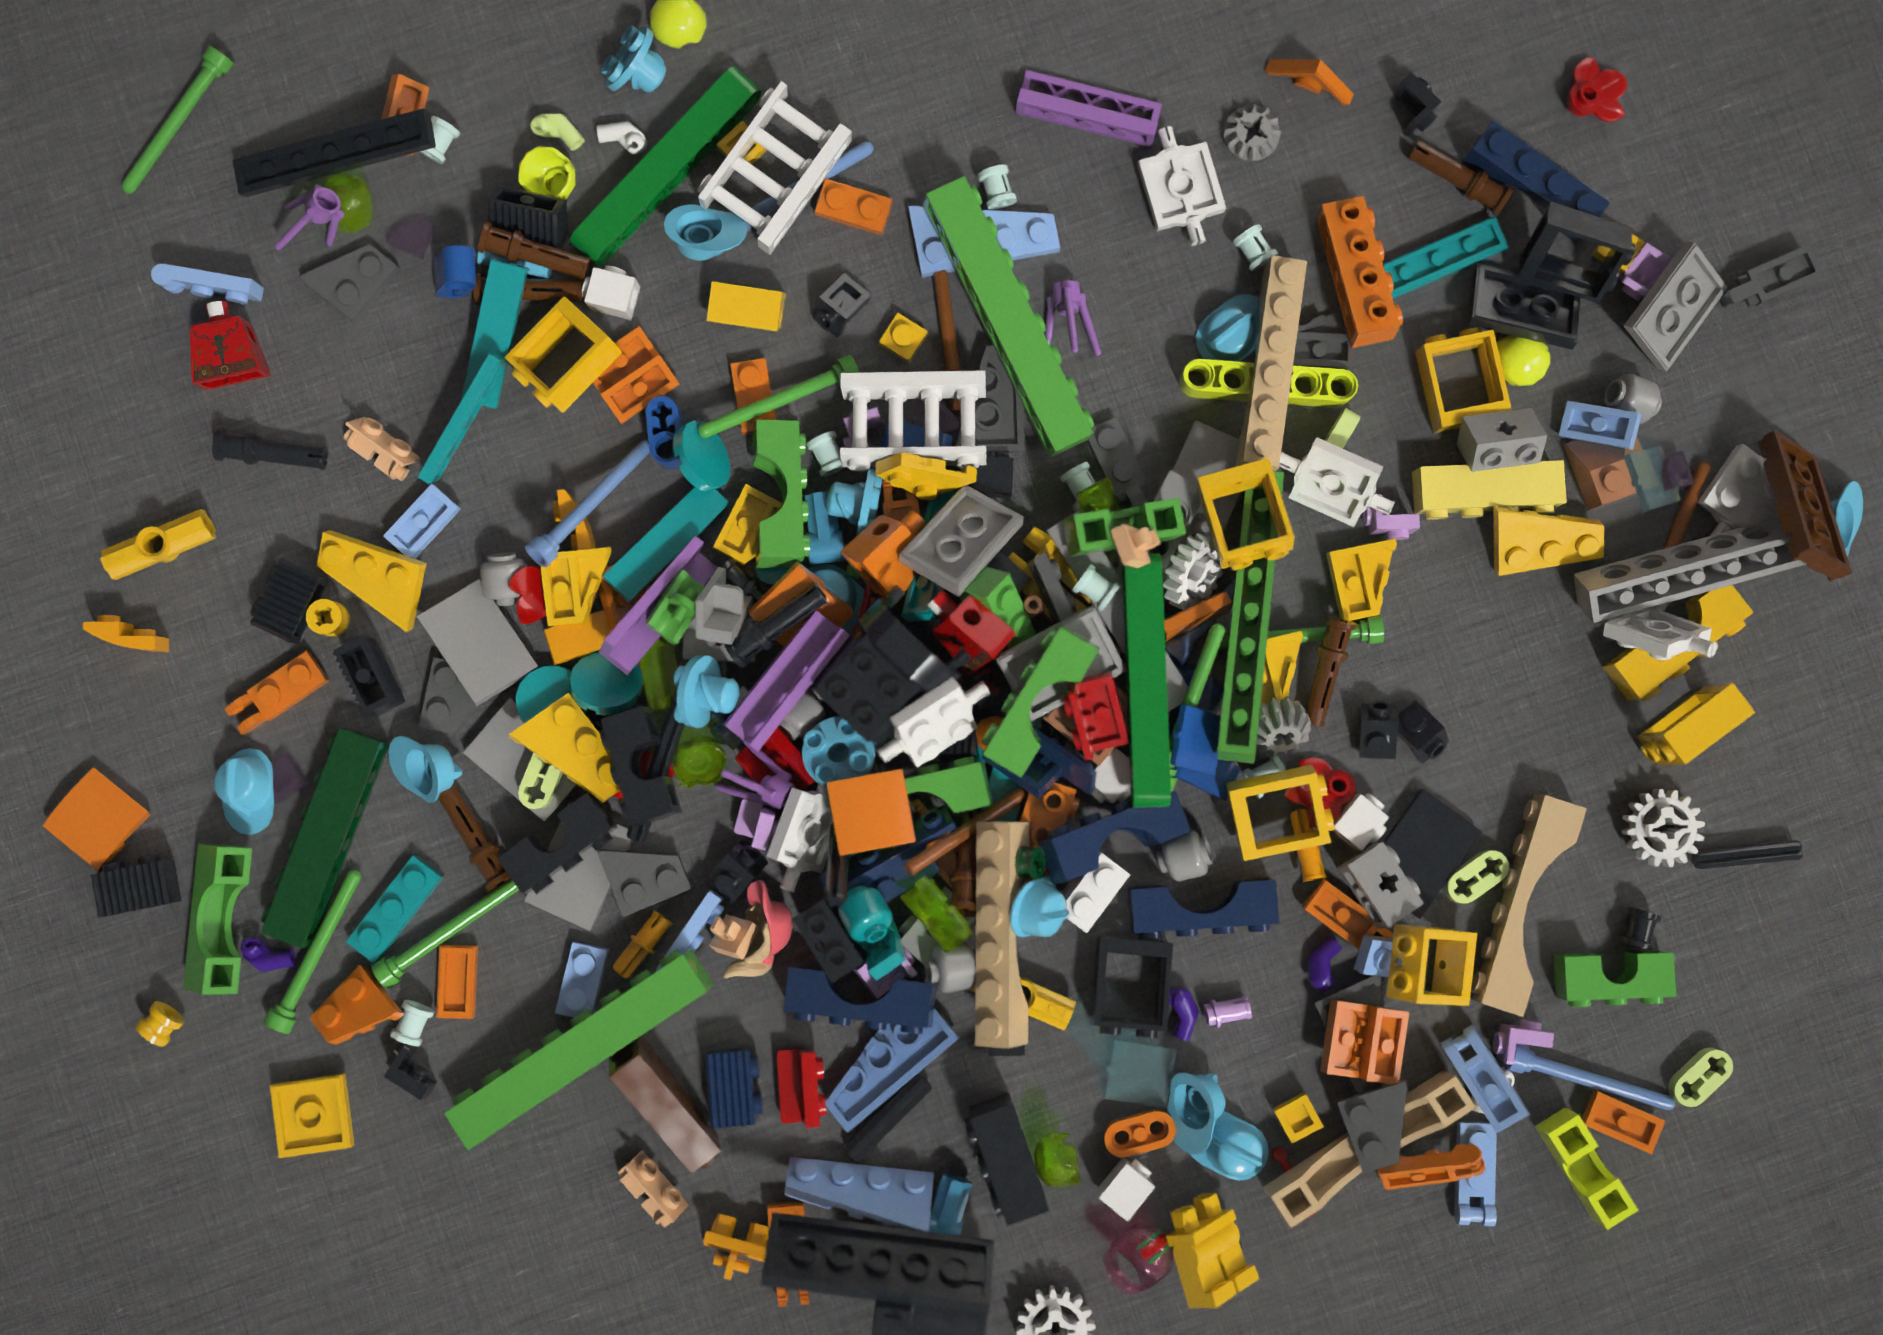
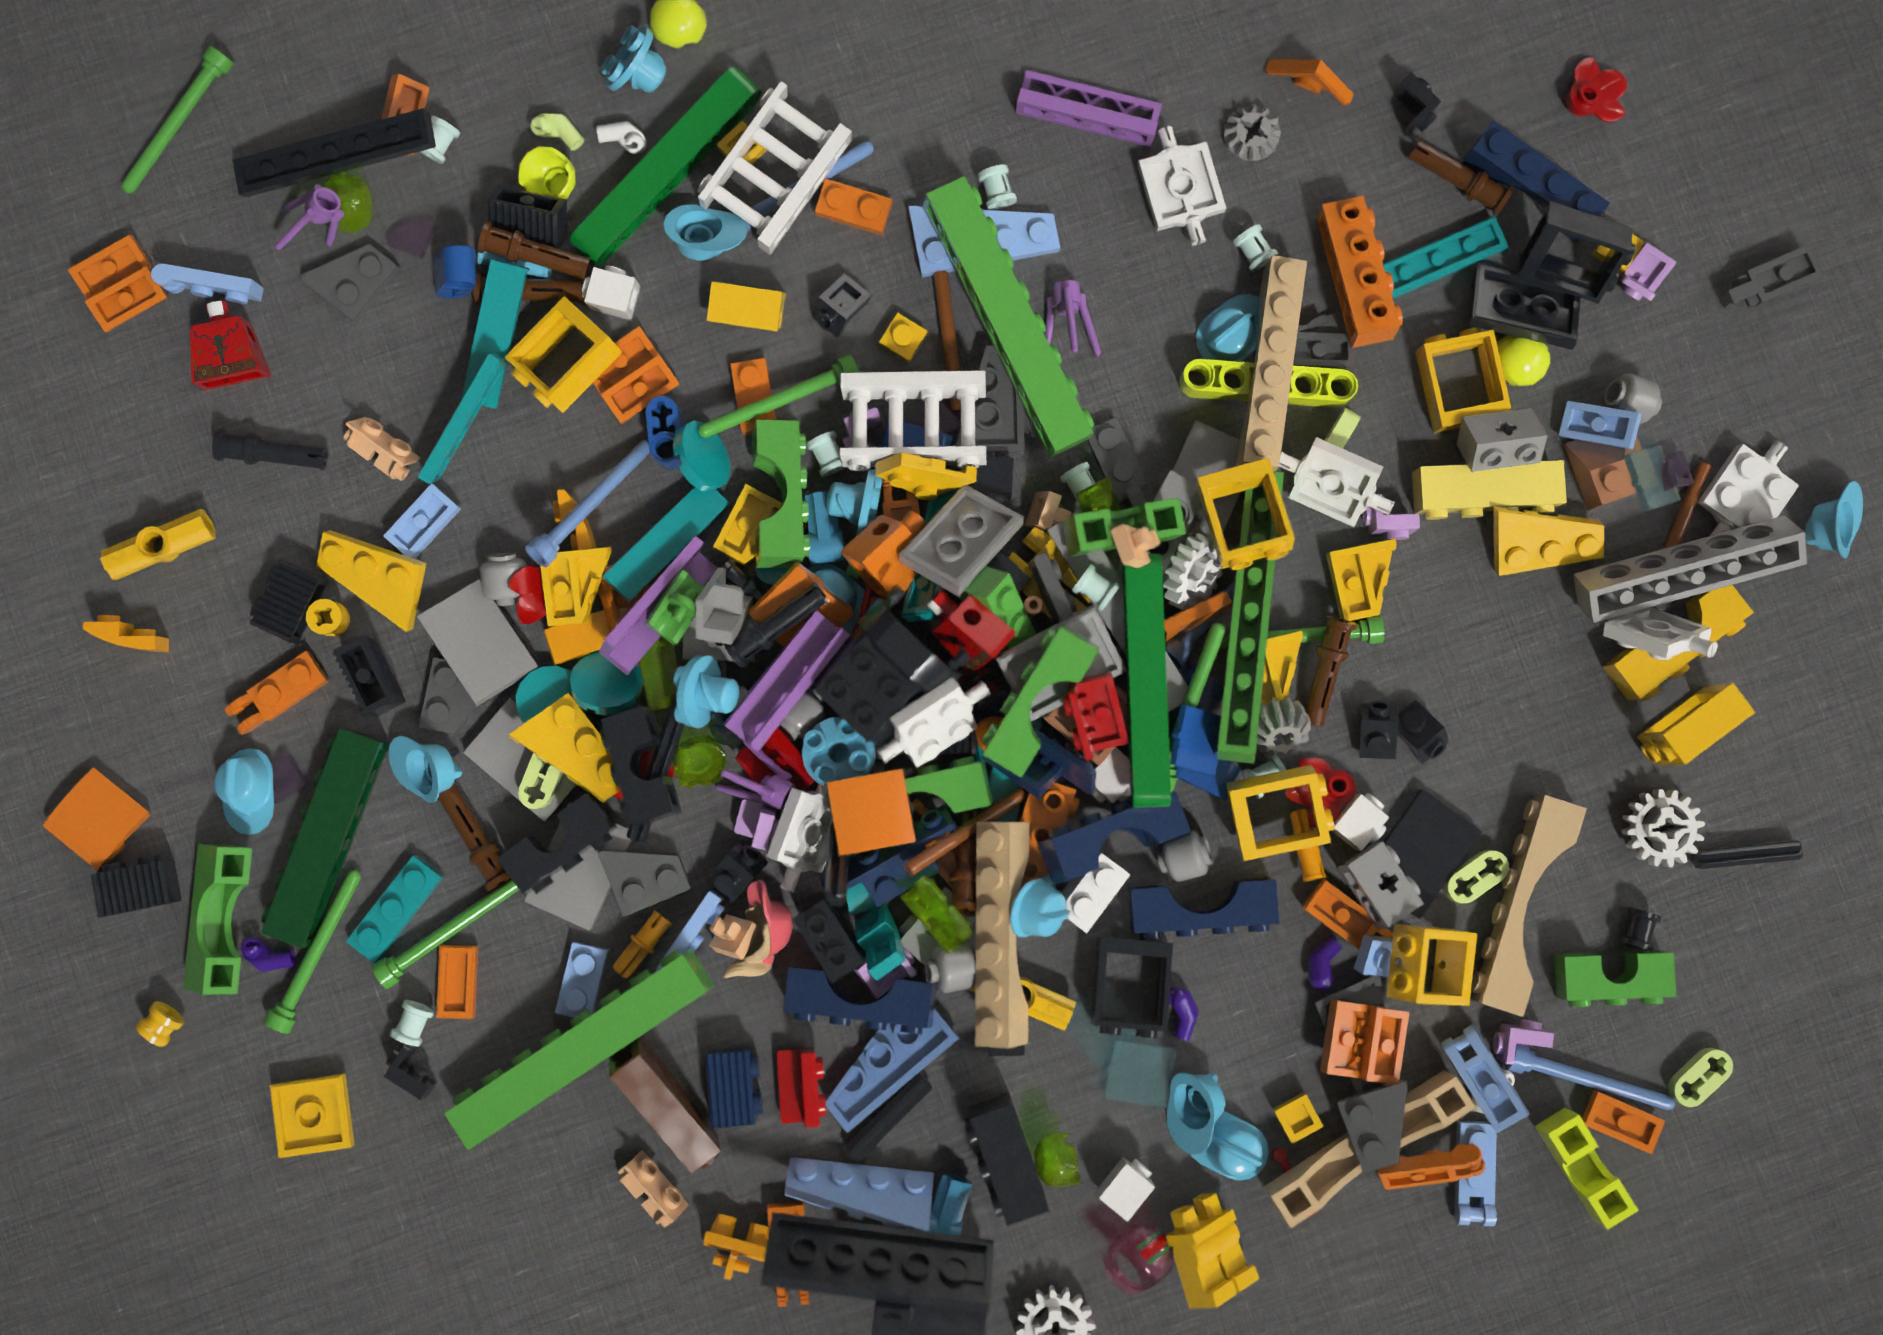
(117, 283): none -> orange slope
(354, 1007): orange wing -> none
(865, 914): teal head -> none
(1030, 862): dark green bush -> none
(1045, 511): none -> light nougat tile
(1140, 1137): orange plate -> none
(1227, 1011): lavender pin -> none
(1675, 306): light grey tile -> none
(1804, 506): reddish brown piece -> none

